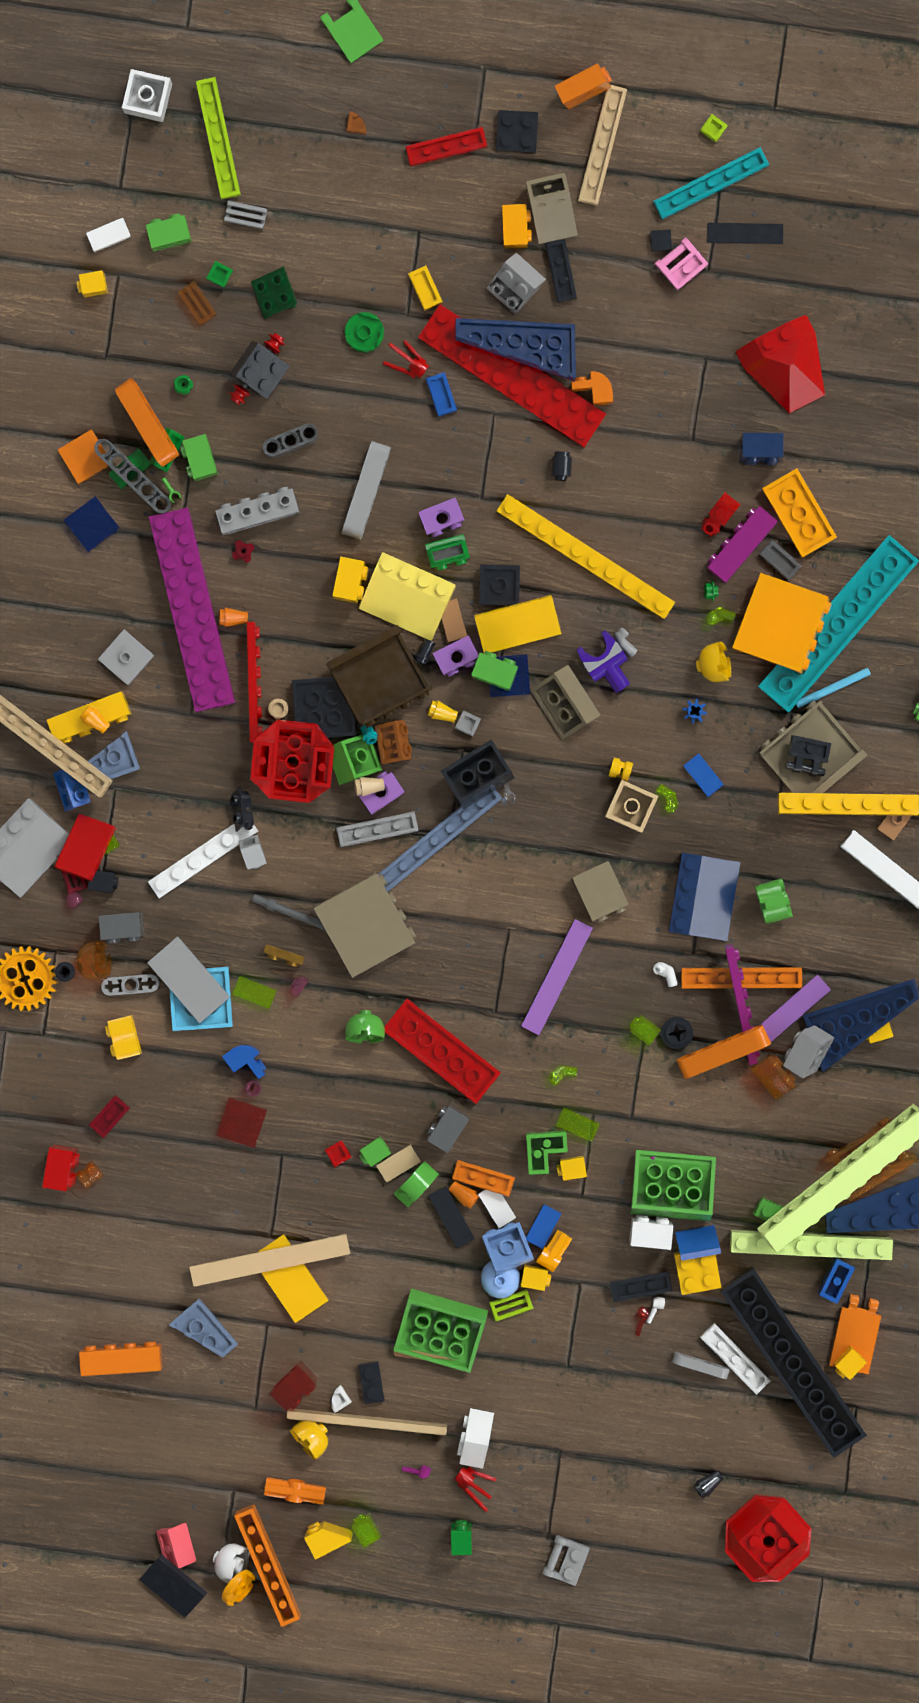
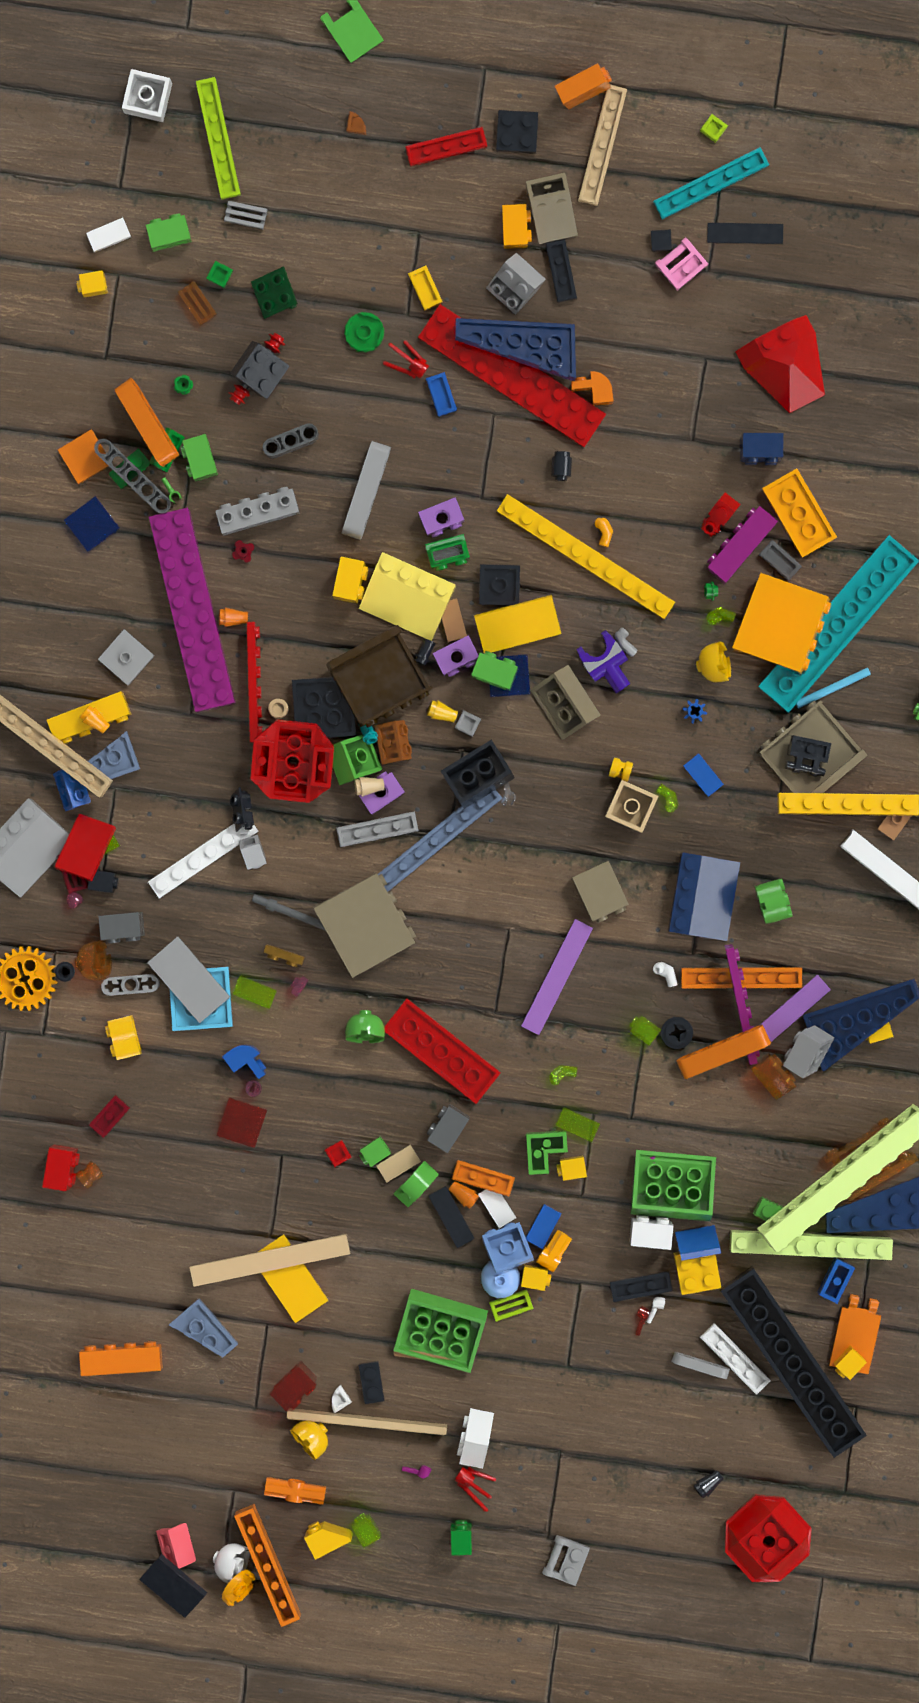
(606, 530): none -> light orange arm

